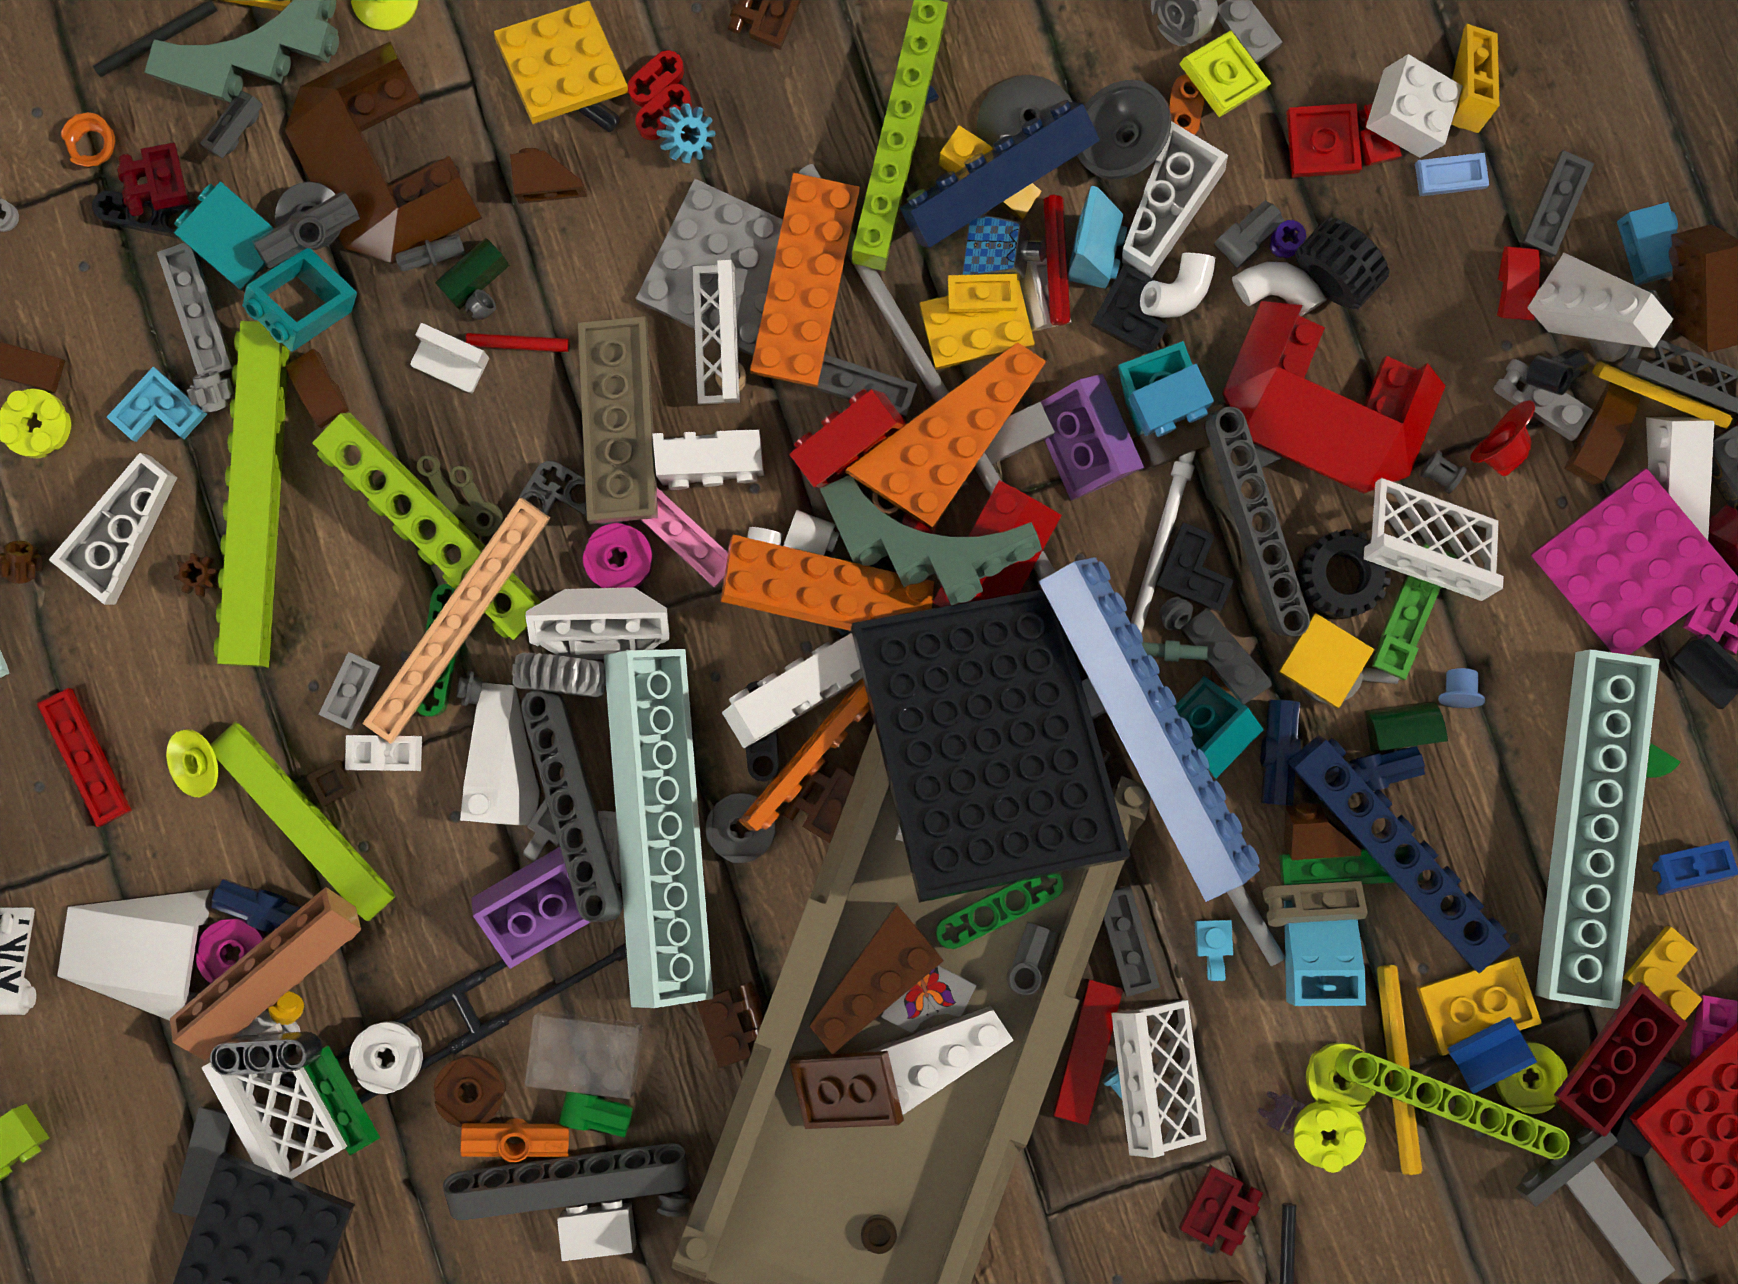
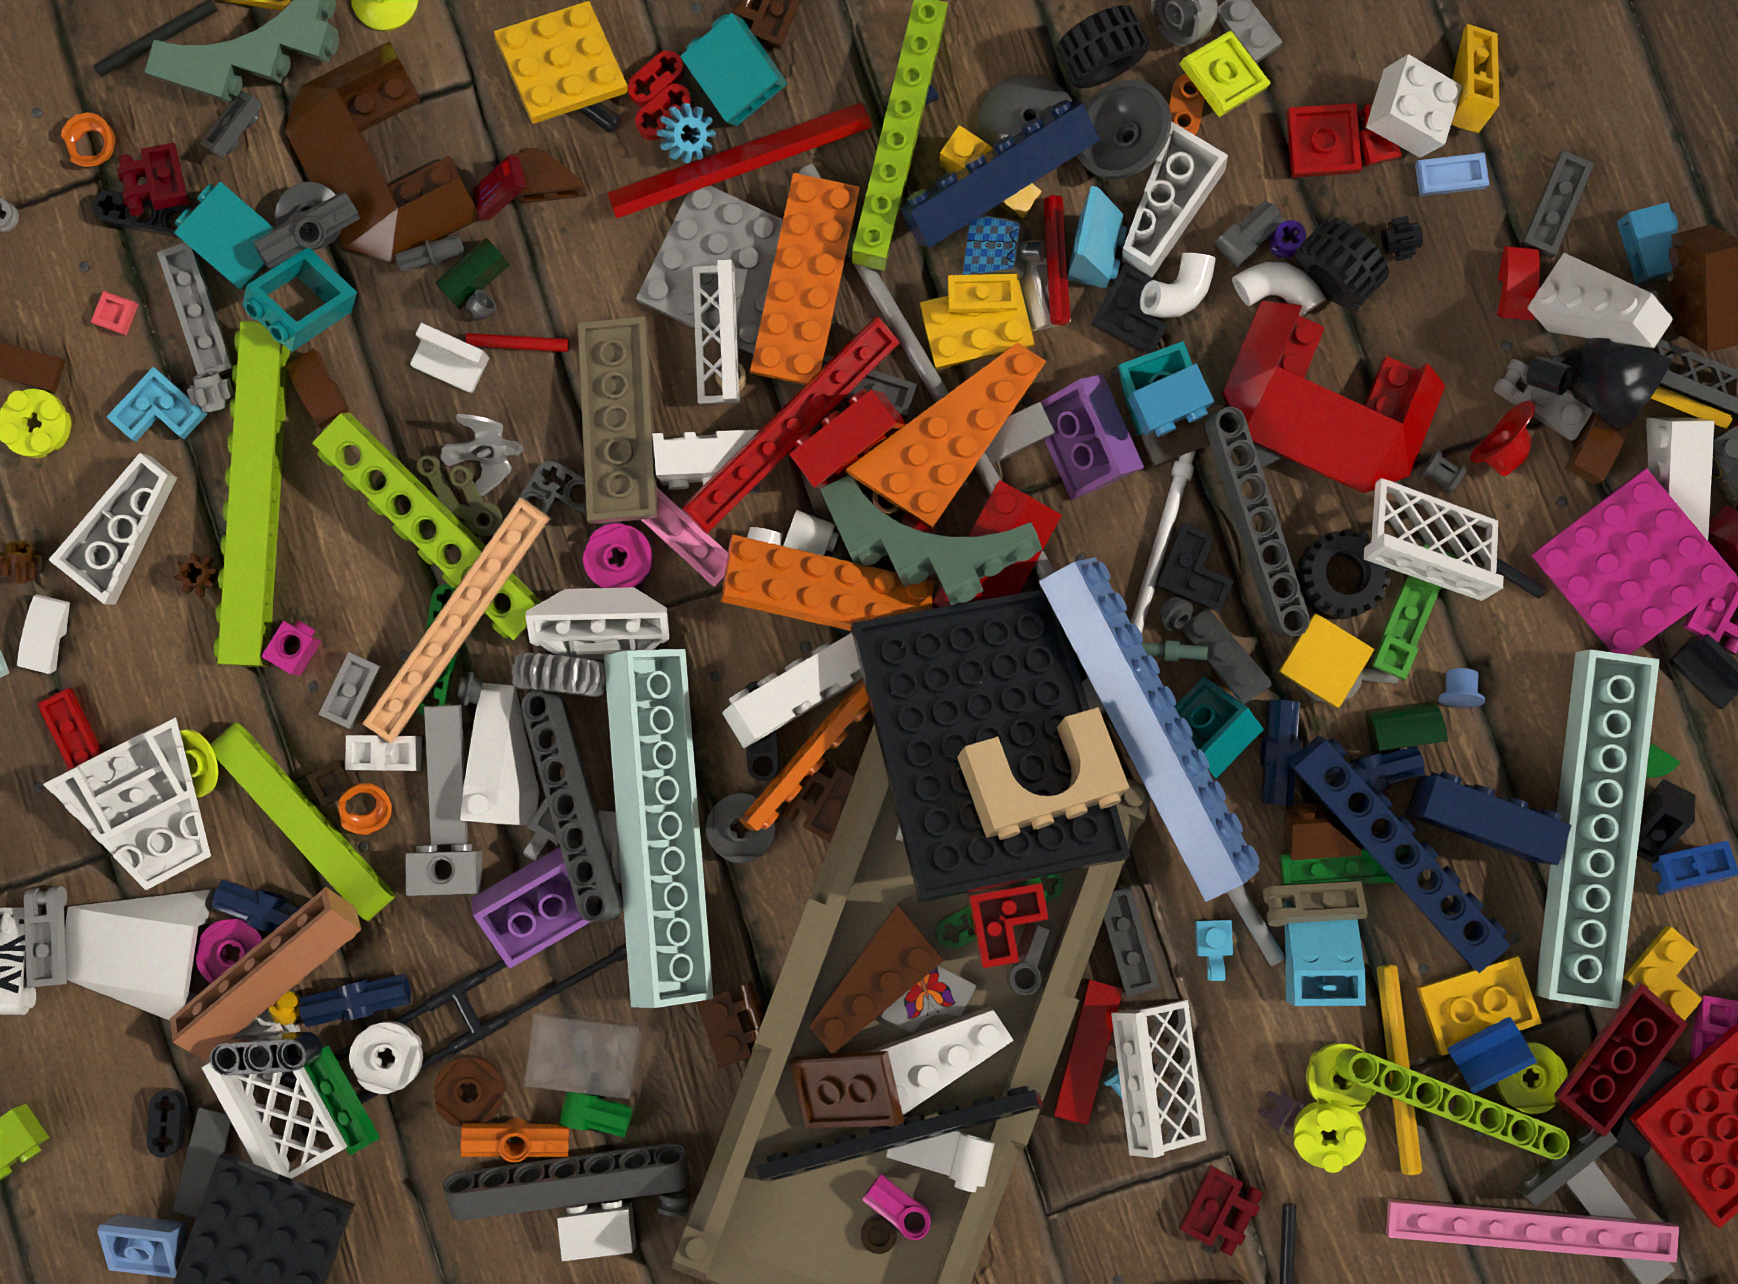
(42, 633): none -> white slope
(45, 937): none -> light grey plate
(114, 313): none -> coral tile
(139, 804): none -> white wedge
(143, 1244): none -> light blue slope
(157, 1122): none -> black beam
(277, 648): none -> dark pink brick
(355, 1000): none -> dark blue piece
(370, 822): none -> orange piece
(423, 875): none -> light grey brick
(445, 773): none -> light grey tile
(486, 447): none -> light grey animal
(499, 187): none -> dark red tile
(733, 69): none -> teal brick
(739, 160): none -> red tile
(793, 421): none -> red tile
(895, 1205): none -> dark pink piece
(914, 1130): none -> black plate
(953, 1154): none -> white door
(996, 913): none -> red brick
(1007, 806): none -> tan arch
(1102, 46): none -> black tyre
(1401, 238): none -> black gear
(1489, 819): none -> dark blue brick
(1509, 572): none -> black bar
(1532, 1230): none -> bright pink plate
(1619, 379): none -> black brick
(1664, 819): none -> black slope

